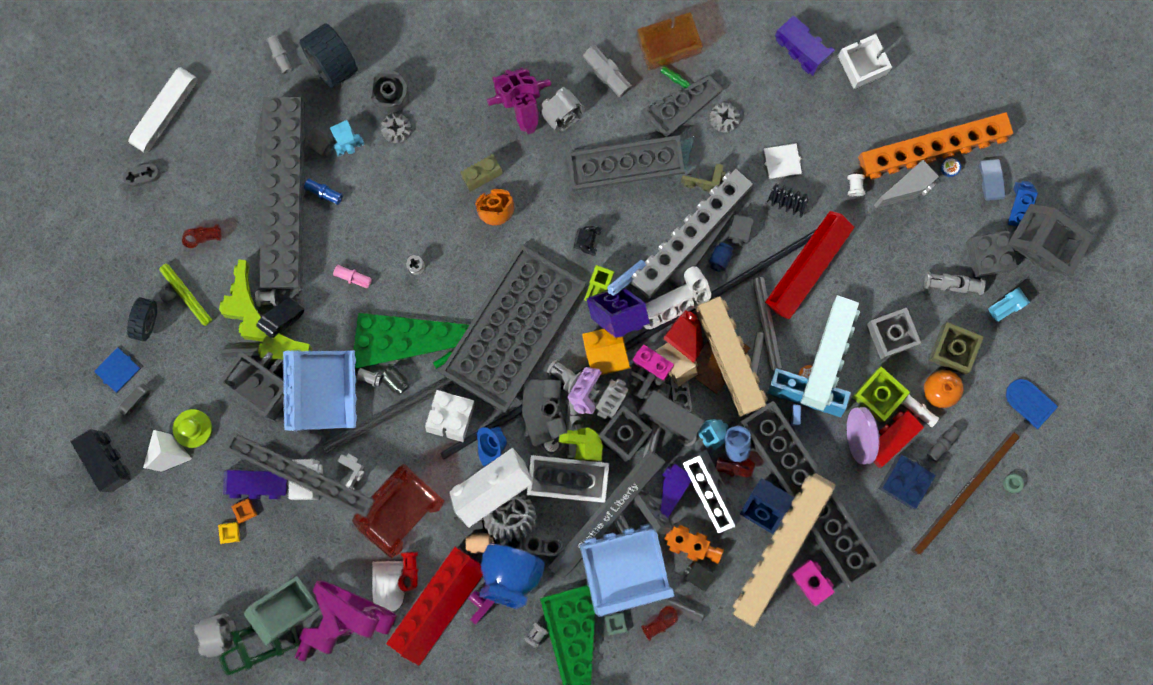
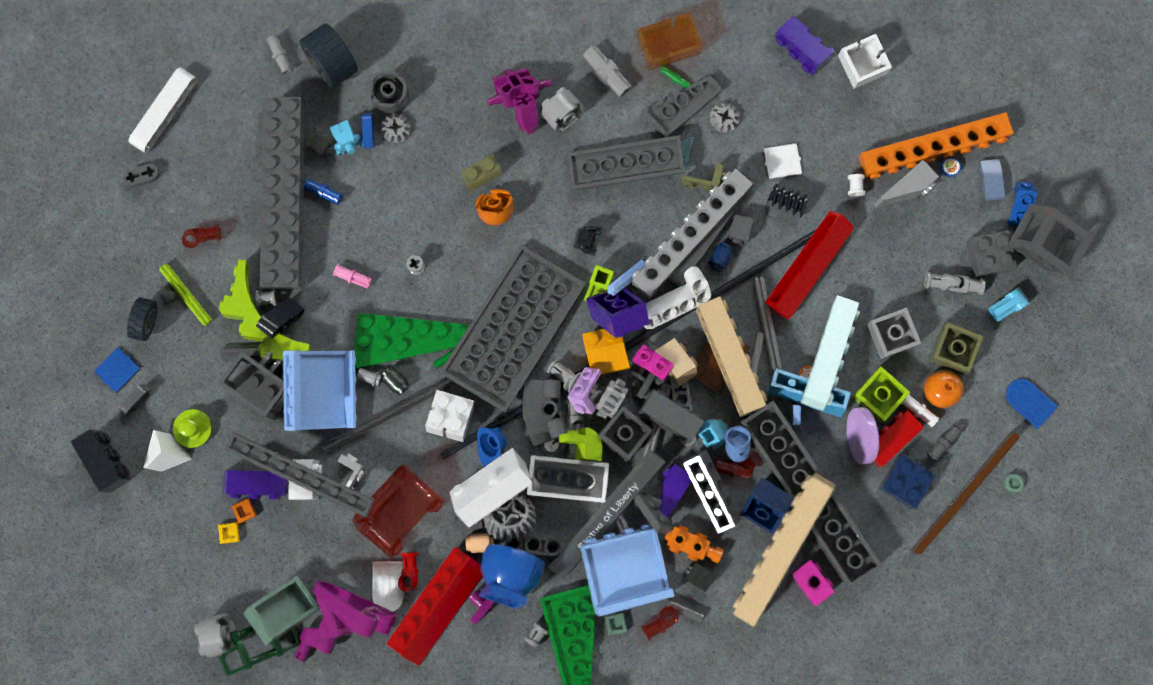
(368, 130): none -> blue beam
(686, 335): red slope -> none

